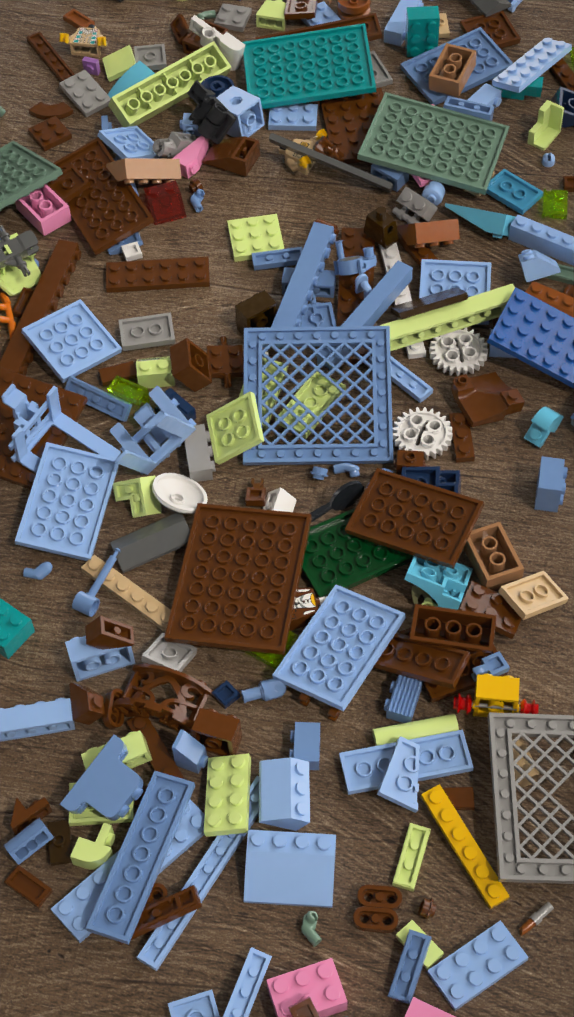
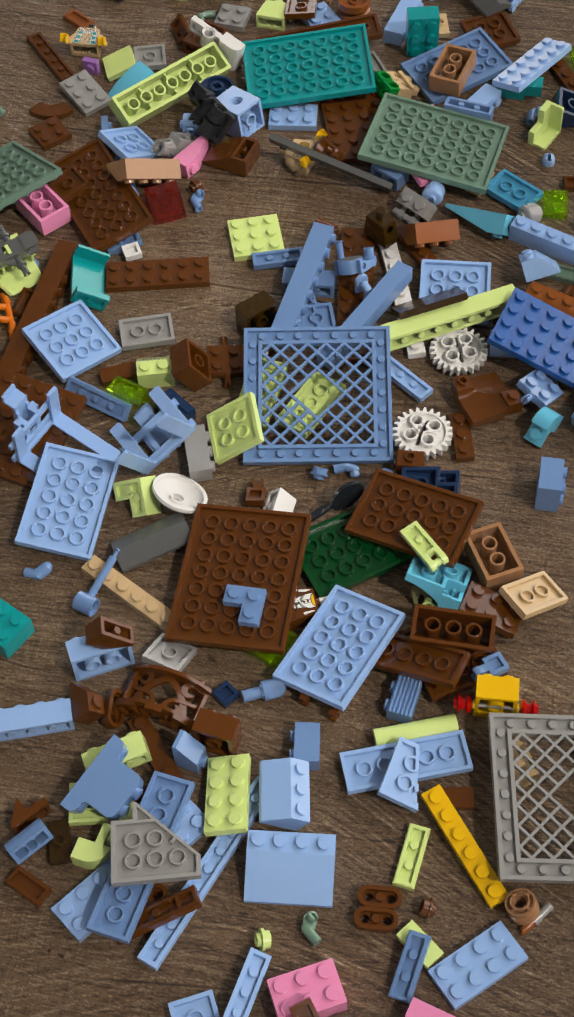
(88, 277): none -> teal panel
(149, 852): none -> light grey wing
(249, 599): none -> medium blue plate
(262, 939): none -> yellowish green plate
(395, 83): none -> hips
(424, 546): none -> yellowish green plate
(526, 914): none -> medium nougat wheel
(531, 211): none -> light grey head
(532, 115): none -> medium blue arm
(539, 389): none -> medium blue plate

